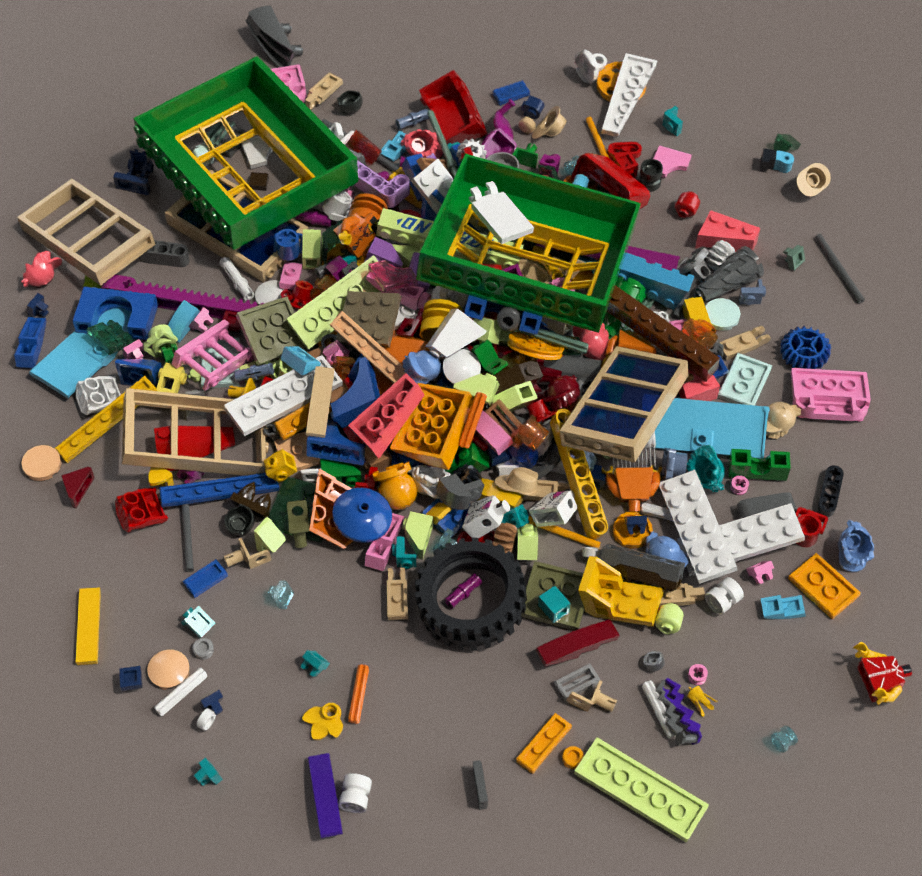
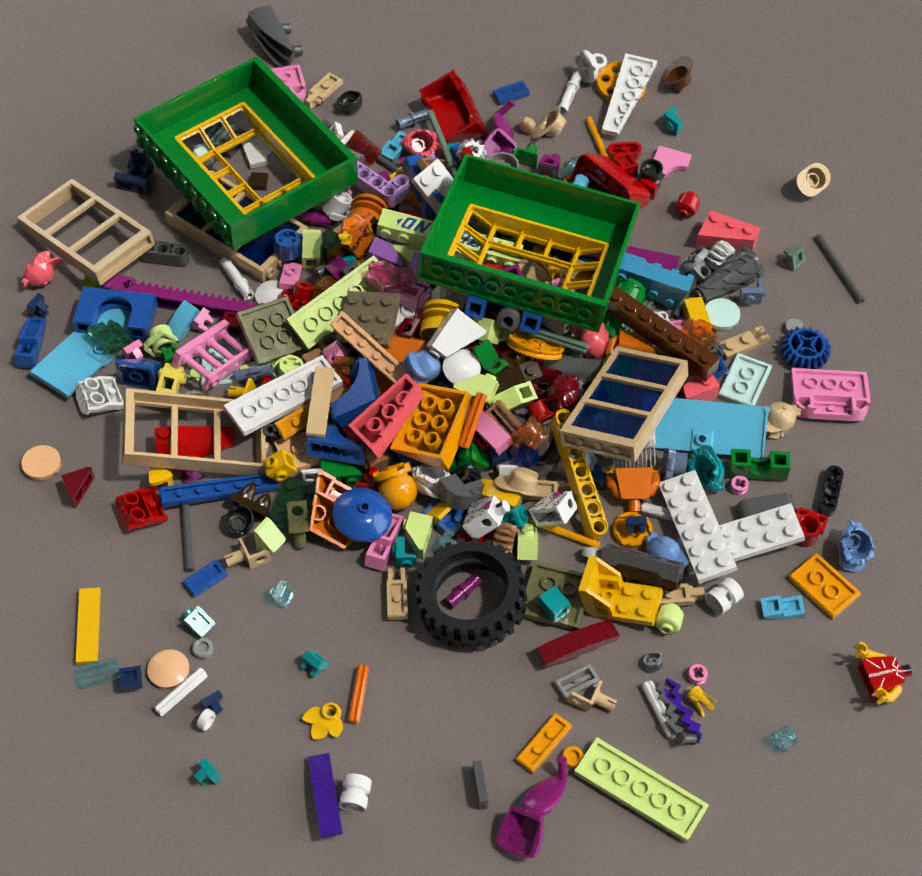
(97, 669): none -> clear light blue tile
(98, 424): yellow tile -> none
(299, 359): medium azure slope -> none
(499, 214): white tile -> none
(524, 828): none -> magenta piece
(532, 107): dark blue plate -> none
(571, 88): none -> white pin
(651, 186): none -> red tile
(678, 73): none -> reddish brown piece
(759, 569): bright pink tile -> none
(776, 160): leg -> none
(786, 142): clear green tile -> none
(793, 323): none -> light grey tile

